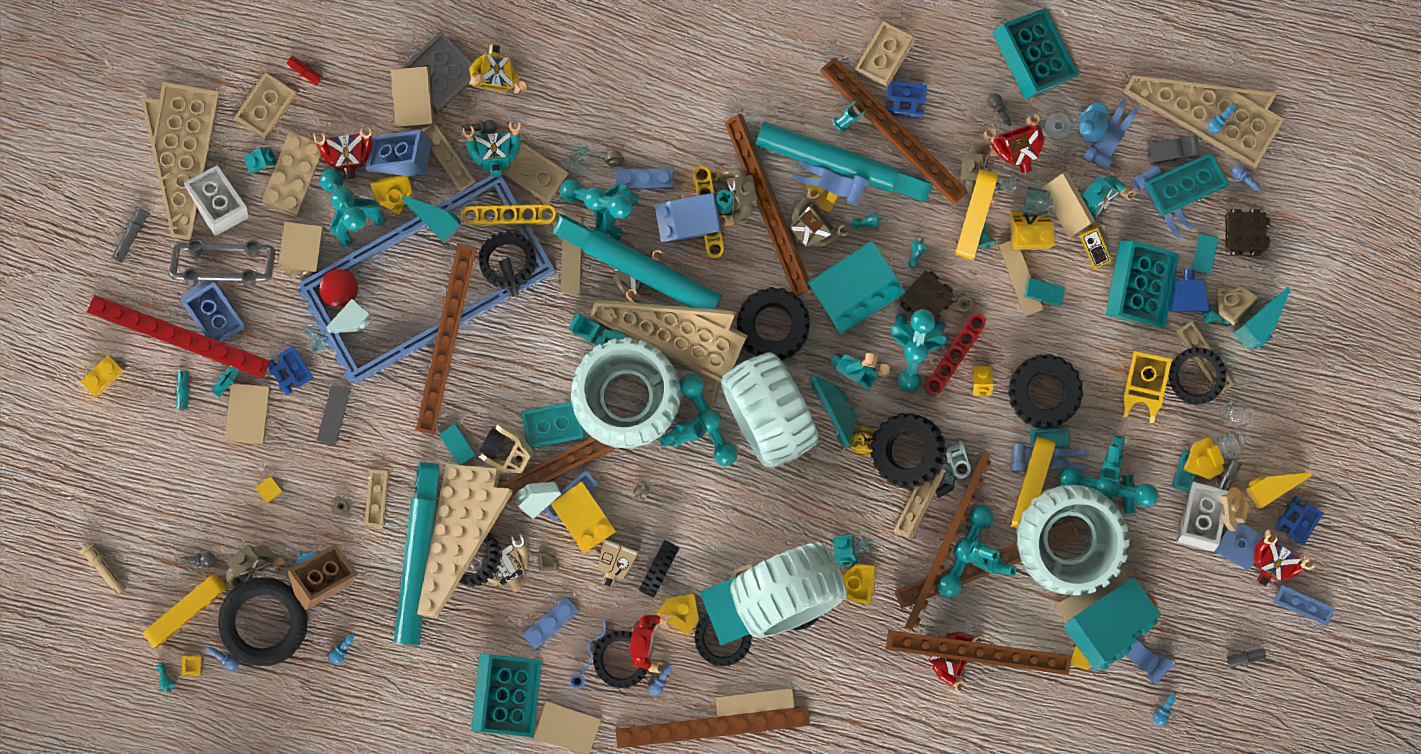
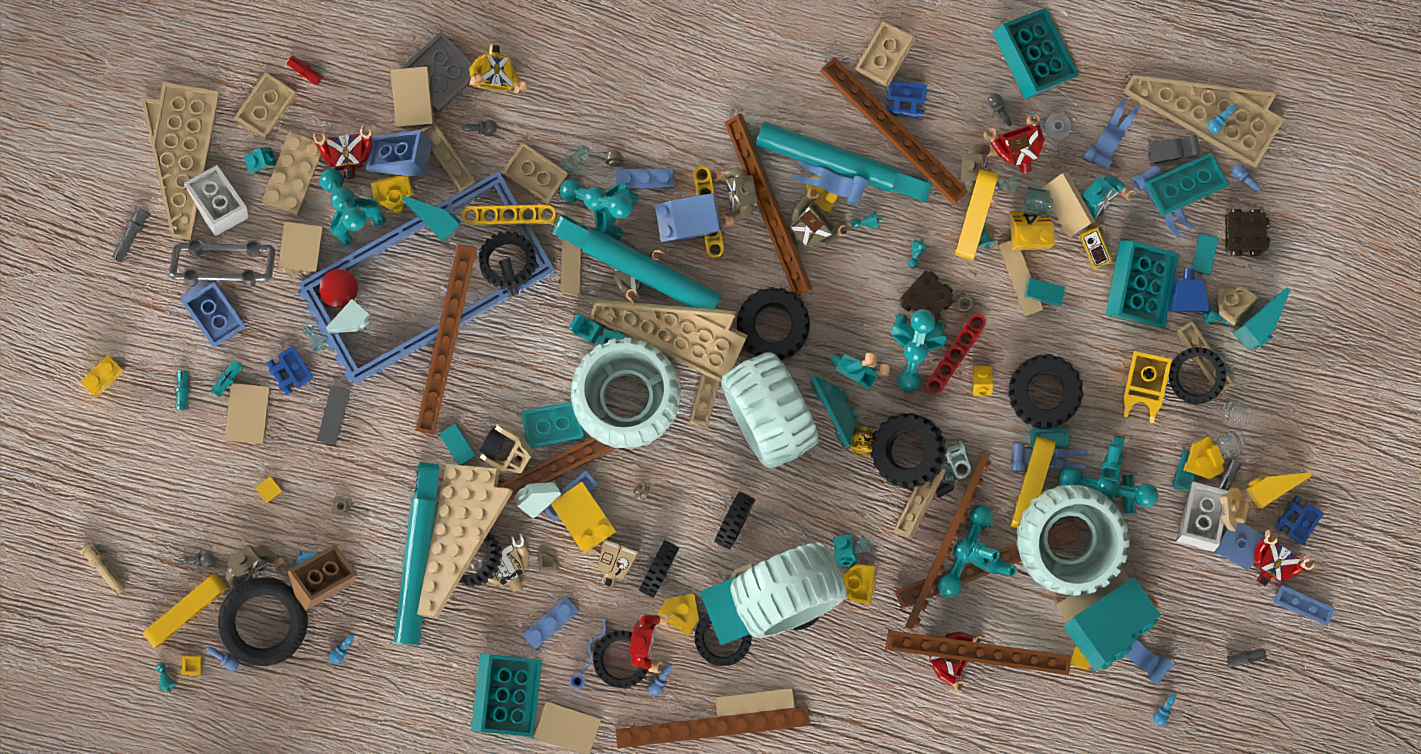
(178, 337): red plate -> none
(376, 498): tan tile -> none
(494, 150): torso -> none
(695, 427): teal connector -> none
(724, 208): teal piece -> none
(734, 520): none -> black tyre
(849, 116): teal piece -> none
(856, 287): teal slope -> none
(1094, 122): dark azure hair -> none

